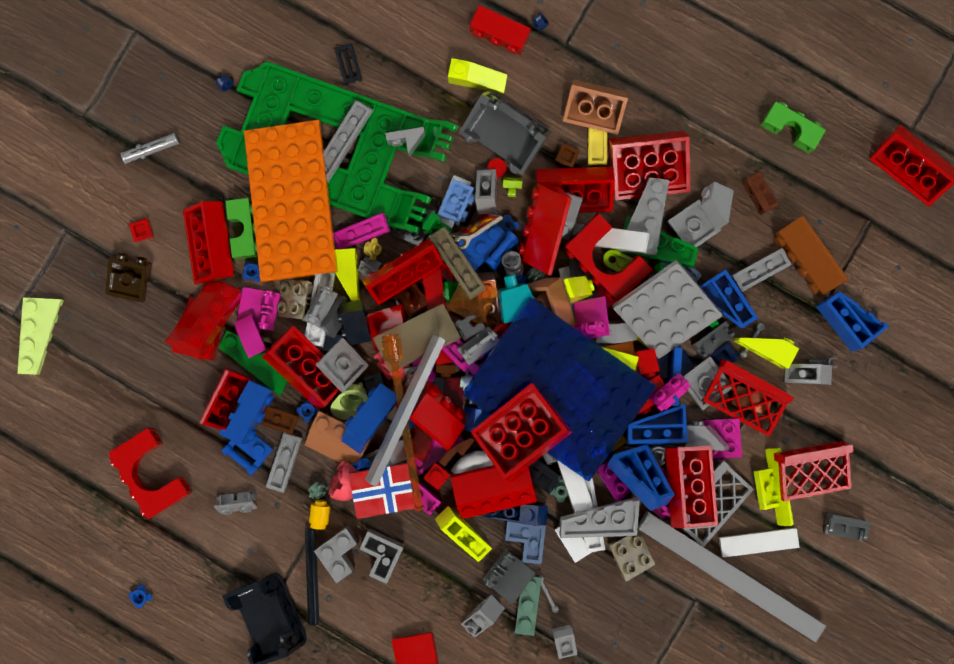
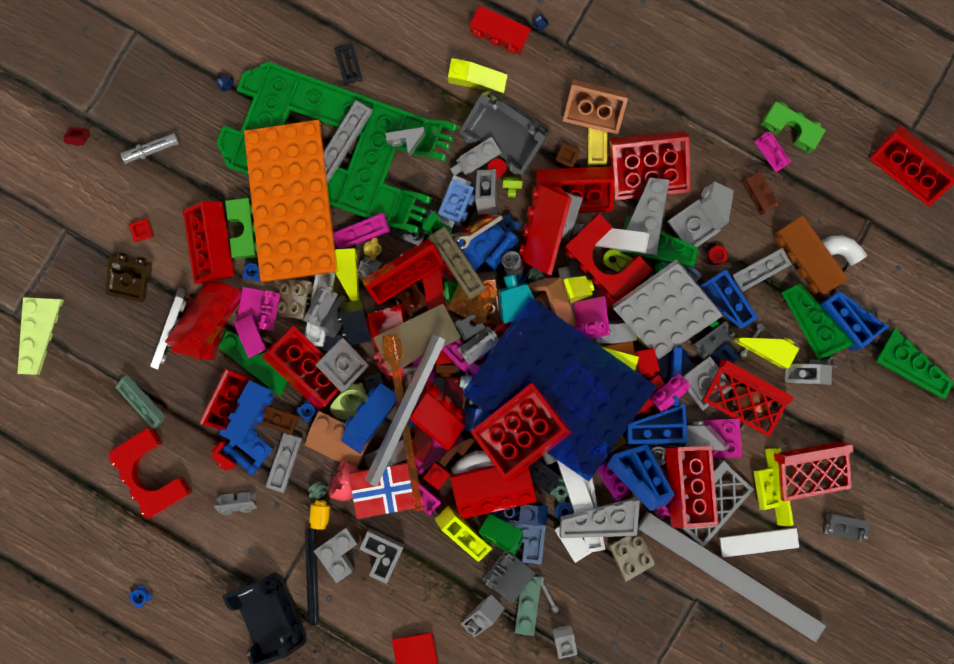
(76, 136): none -> dark red plate
(140, 402): none -> sand green plate
(171, 322): none -> wing
(224, 462): none -> red bracket
(362, 464): blue plate -> none
(476, 157): none -> light grey hinge
(501, 534): none -> green hinge
(561, 506): none -> blue plate
(717, 255): none -> red tile
(772, 151): none -> dark pink hinge
(817, 325): none -> green wing
(846, 247): none -> white cylinder
(906, 361): none -> green wing

